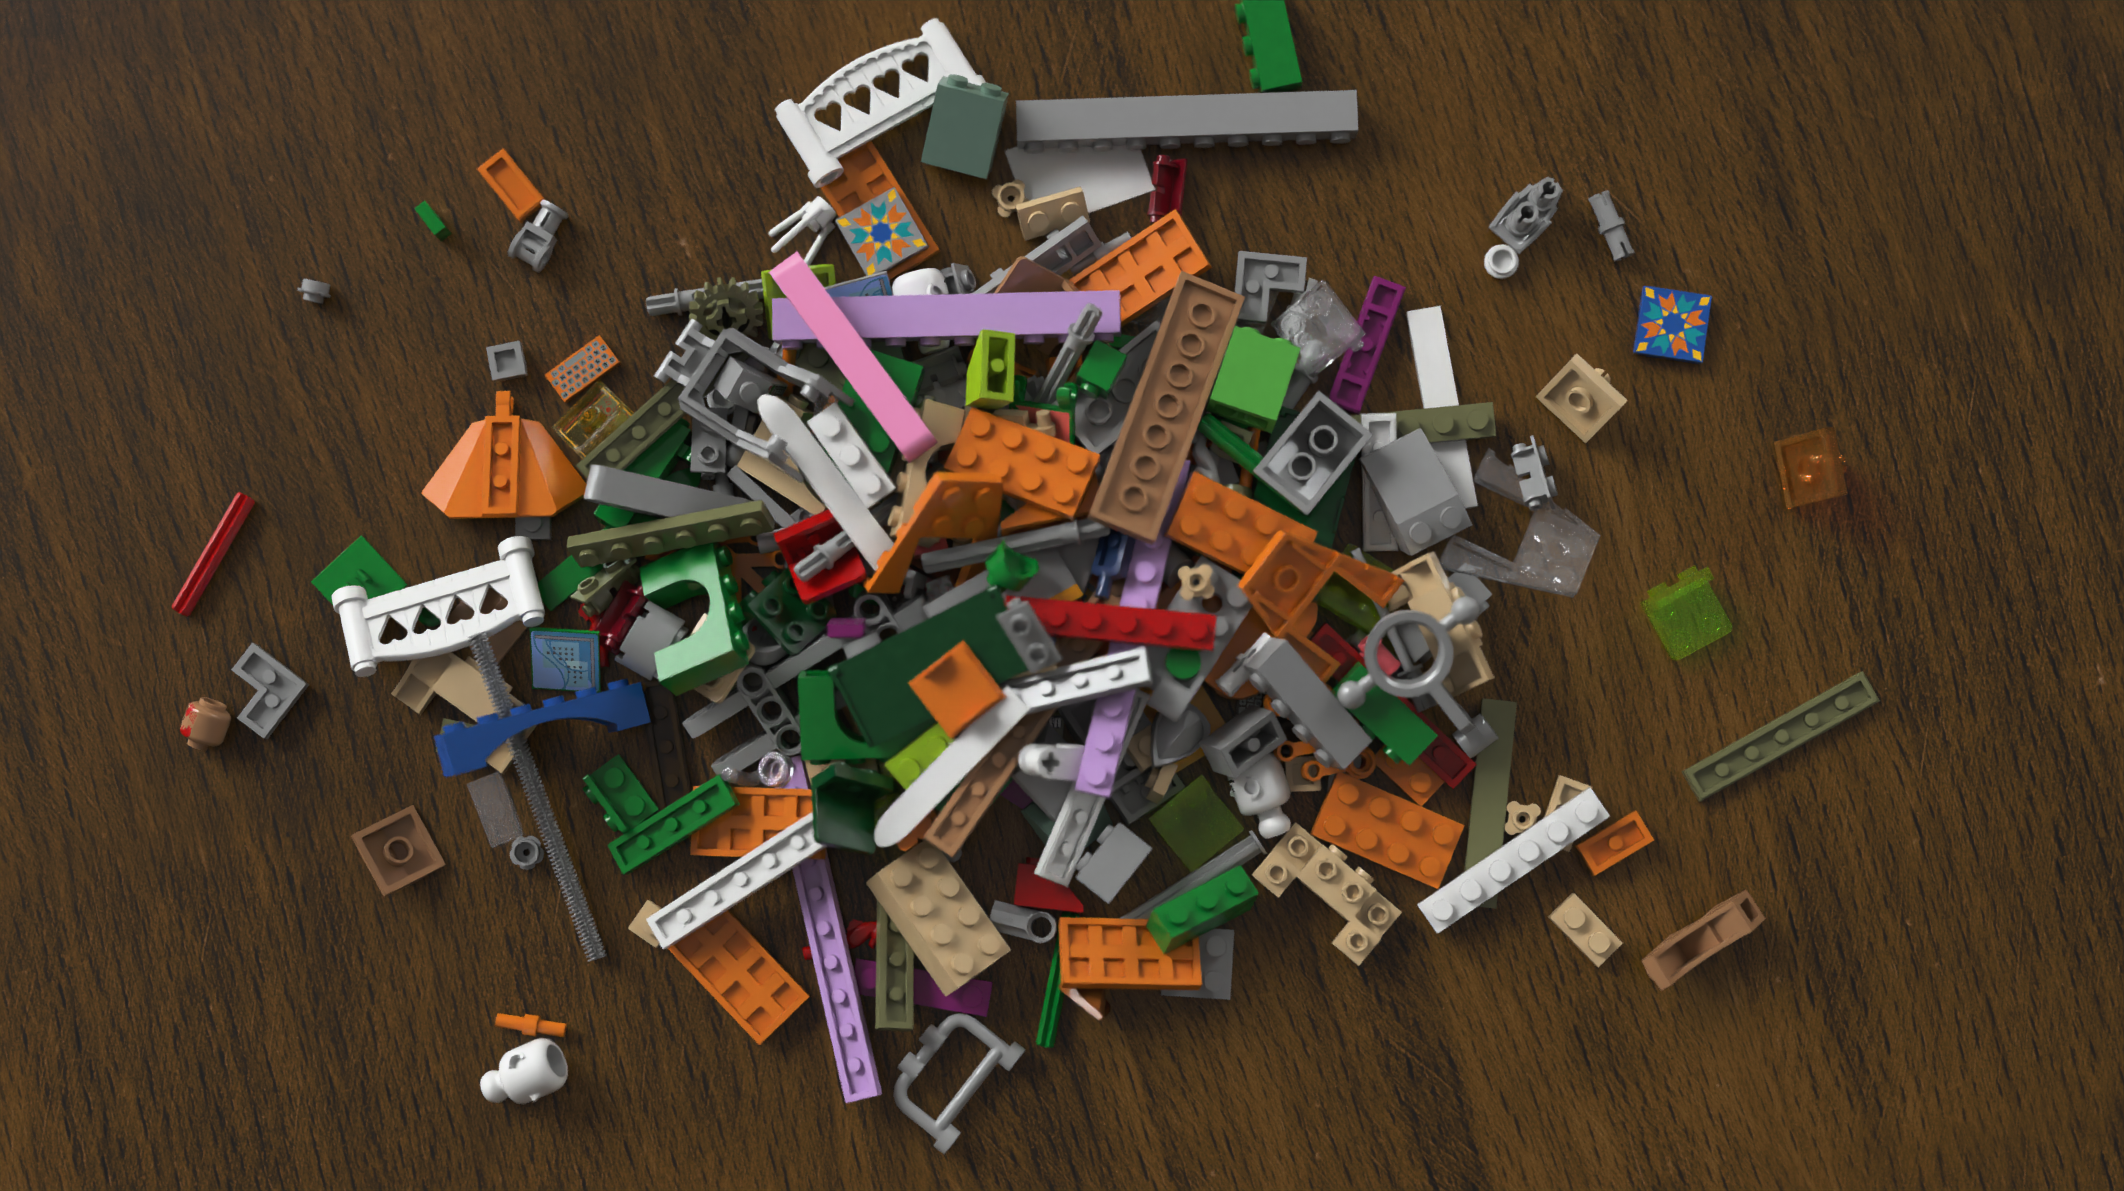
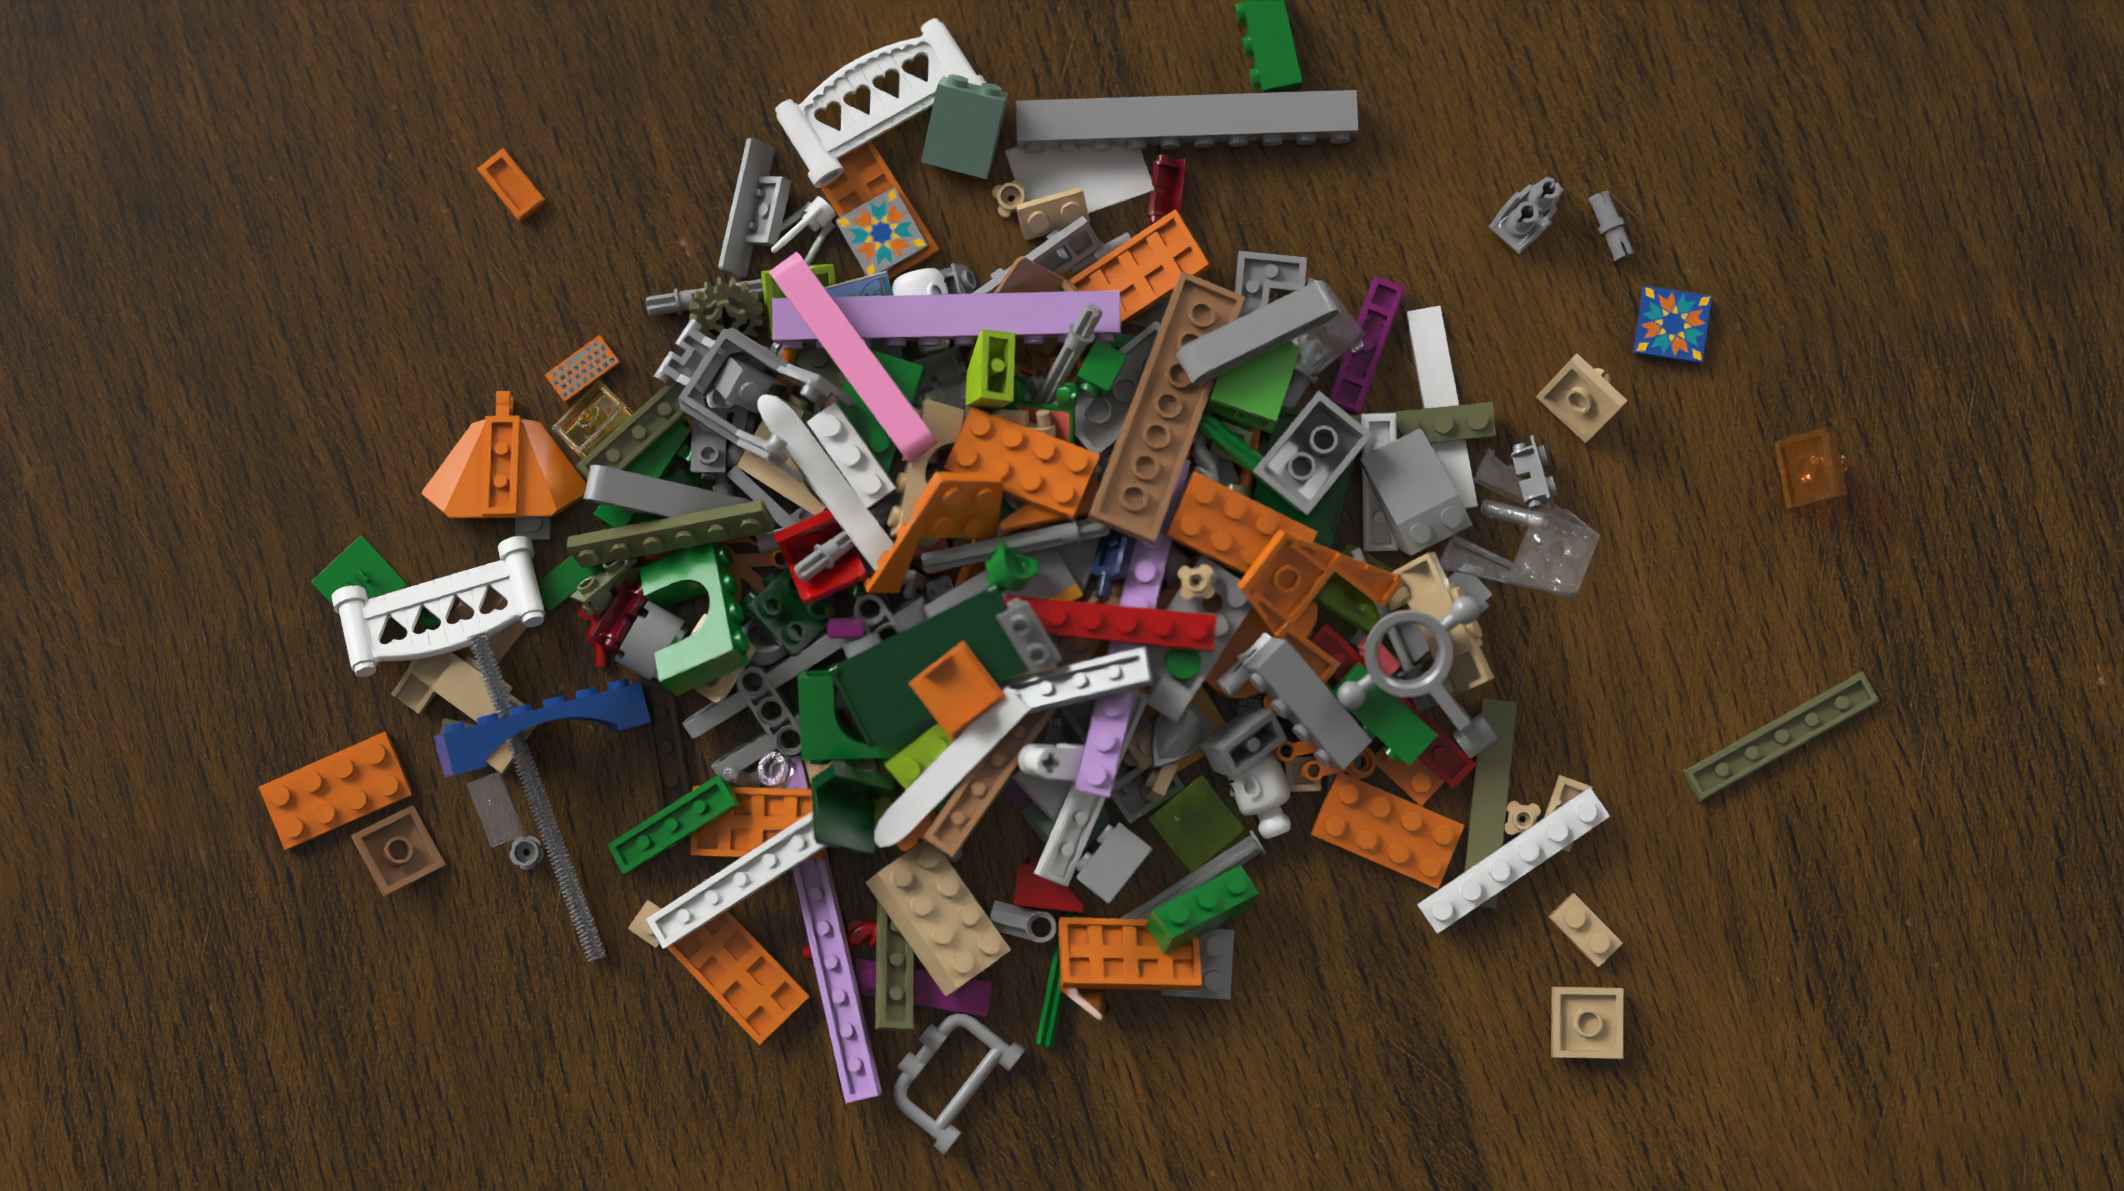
(205, 723): medium nougat head -> none
(213, 554): red axle -> none
(276, 687): light grey plate -> none
(314, 290): light grey plate -> none
(336, 790): none -> orange plate
(433, 221): green tile -> none
(507, 361): light grey plate -> none
(526, 1073): white piece -> none
(531, 1025): orange bar -> none
(538, 236): light grey connector -> none
(565, 659): piece -> none
(620, 795): green bracket -> none
(755, 209): none -> light grey bracket
(1257, 333): none -> light grey beam
(1335, 883): tan bracket -> none
(1501, 261): white plate -> none
(1515, 514): none -> clear piece
(1587, 1022): none -> tan plate
(1614, 843): orange plate -> none
(1686, 613): clear neon green bracket -> none
(1702, 939): medium nougat arch -> none

